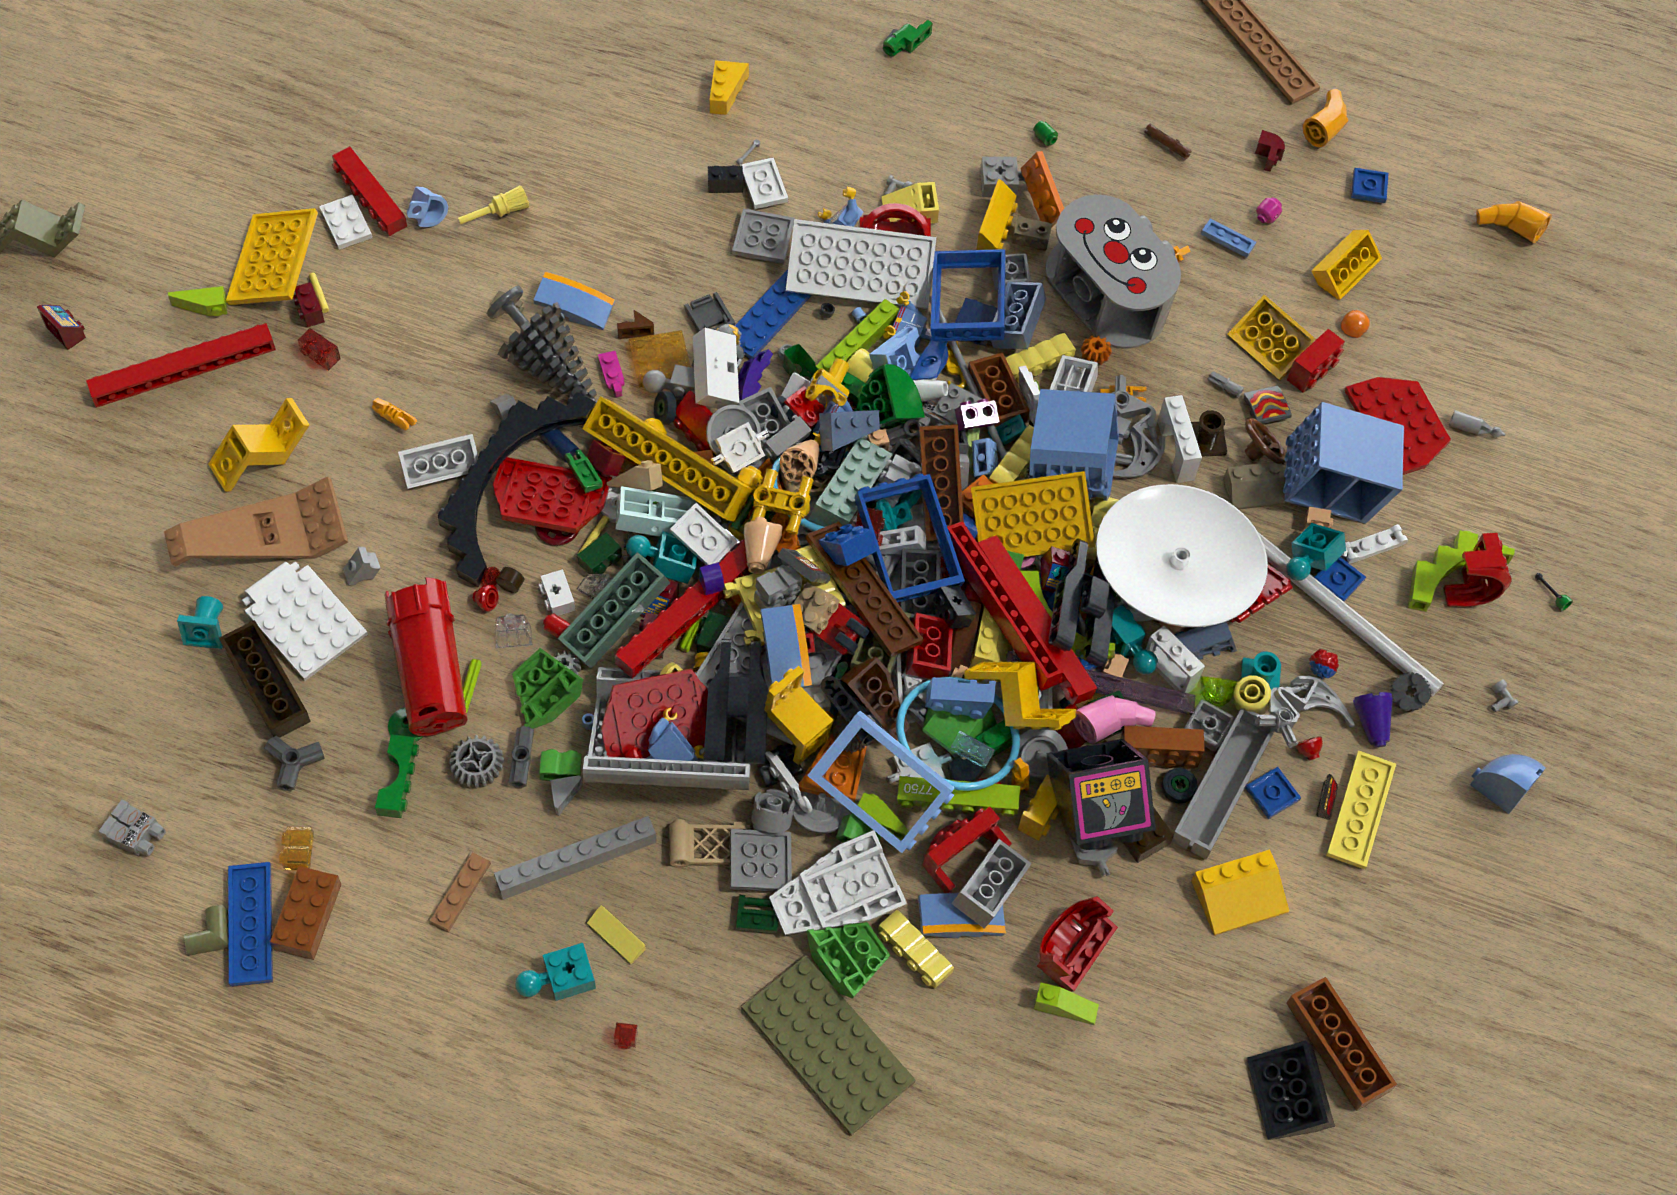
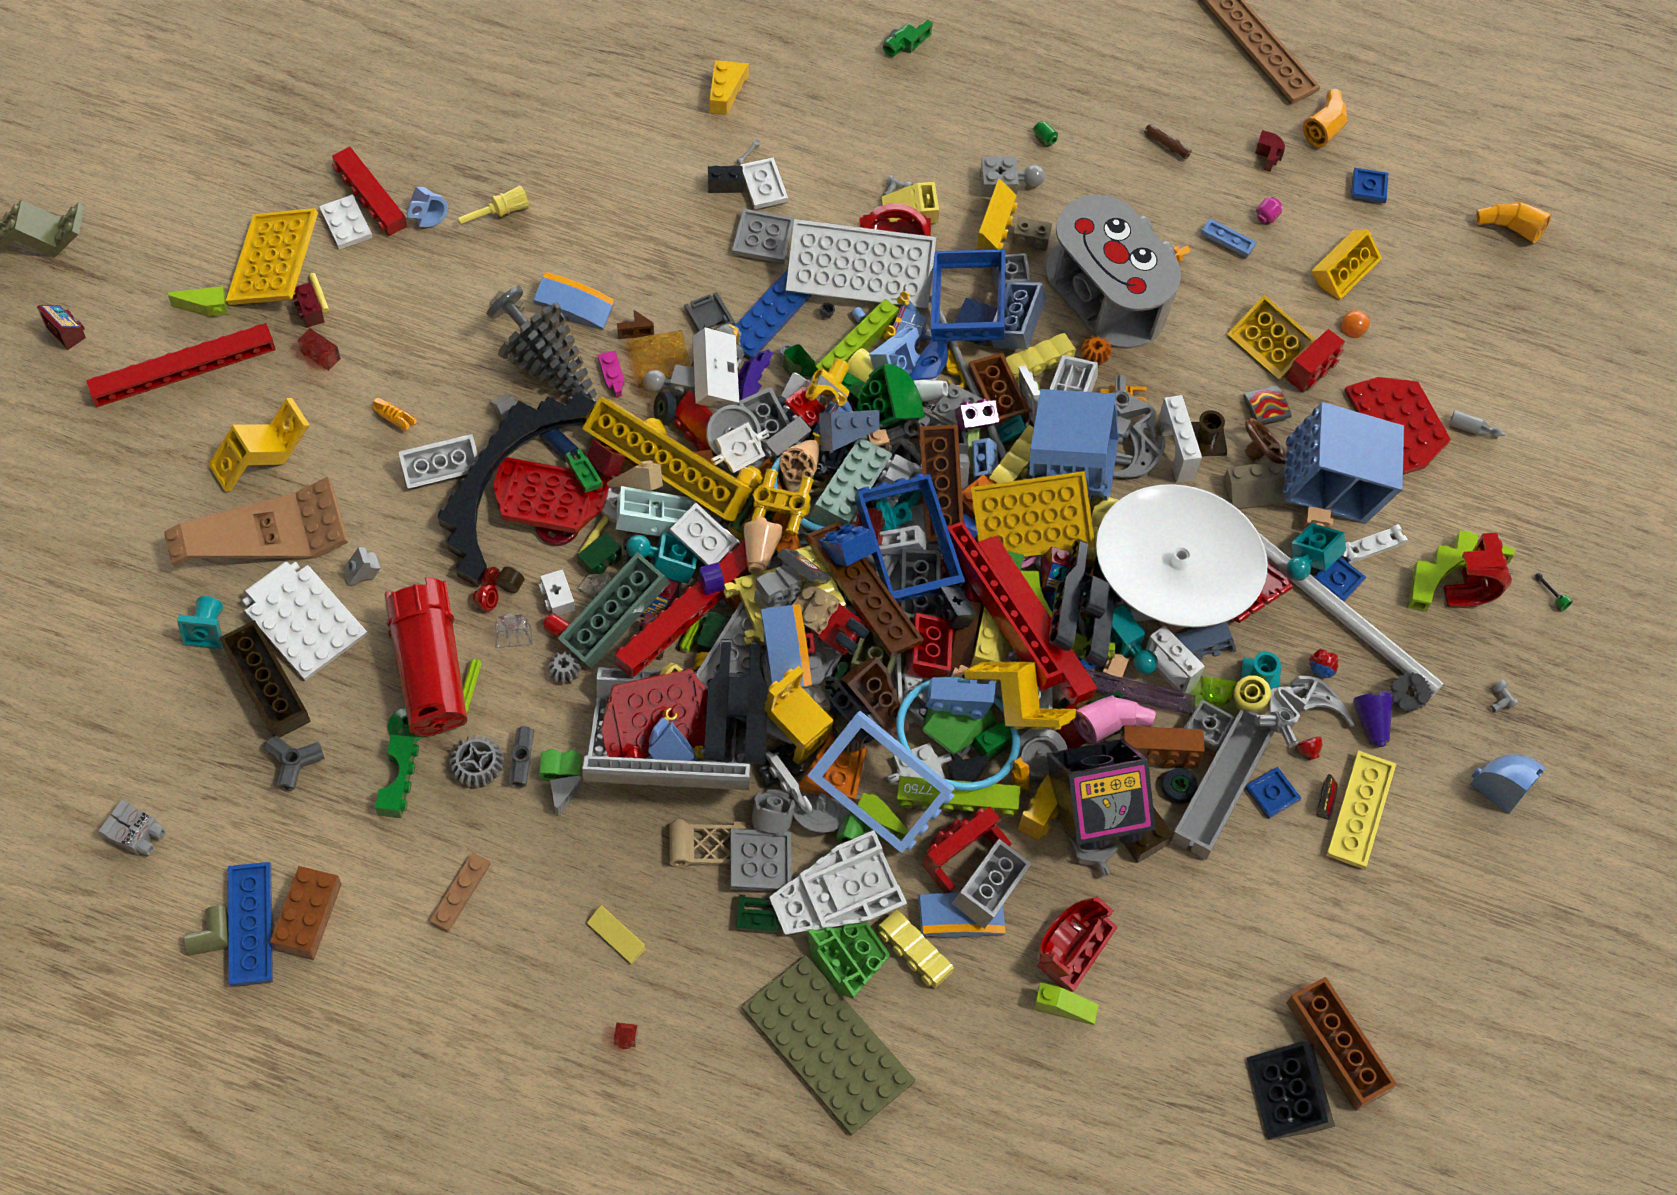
(297, 847): clear yellow brick -> none
(545, 688): bright green wedge -> none
(557, 964): teal brick -> none
(575, 857): light grey brick -> none
(587, 717): light blue piece -> none
(846, 215): medium blue torso -> none
(972, 749): clear light blue plate -> none
(1042, 188): orange plate -> none
(1225, 384): light grey axle -> none
(1241, 892): yellow slope -> none

